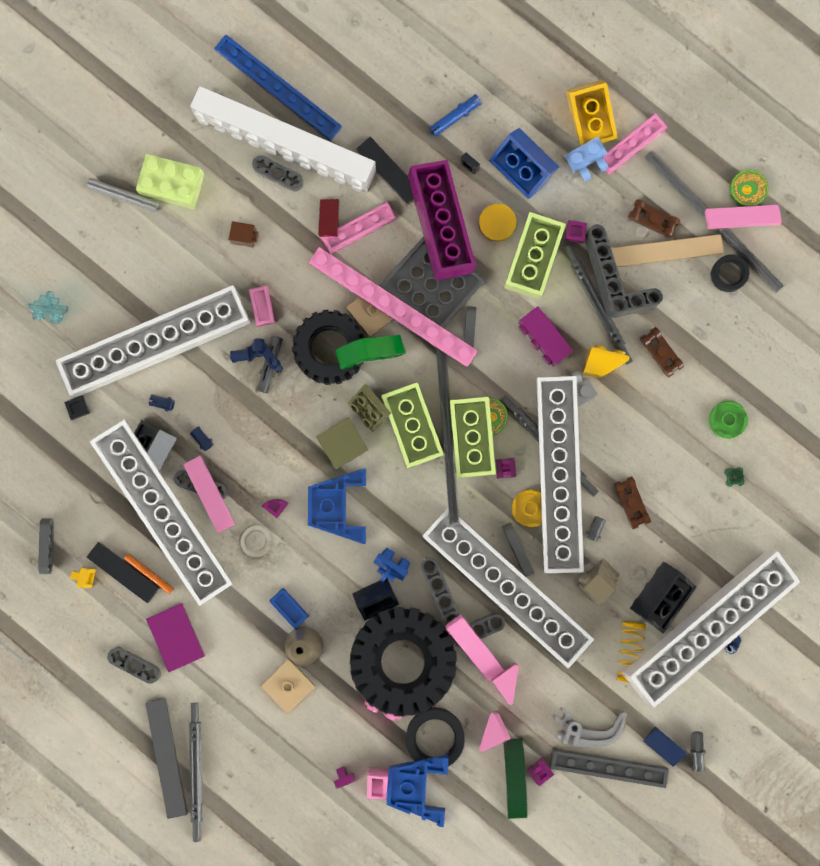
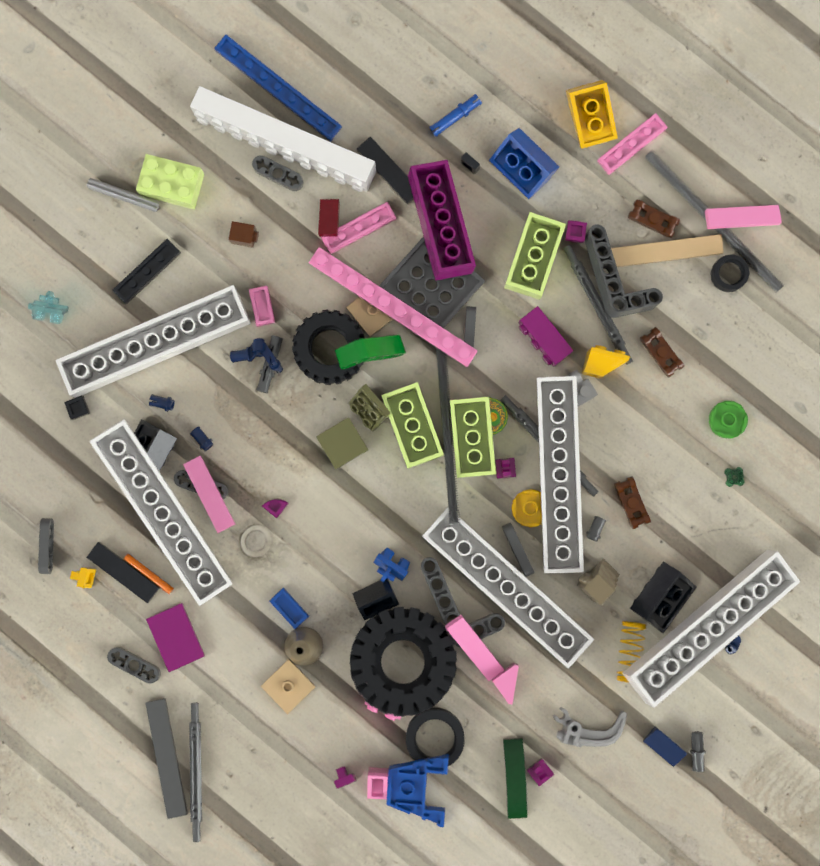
(146, 271): none -> black tile
(328, 506): blue wing -> none
(494, 733): bright pink slope -> none
(497, 222): yellow tile -> none
(585, 155): light blue plate -> none
(609, 768): dark grey tile -> none
(749, 188): tile -> none

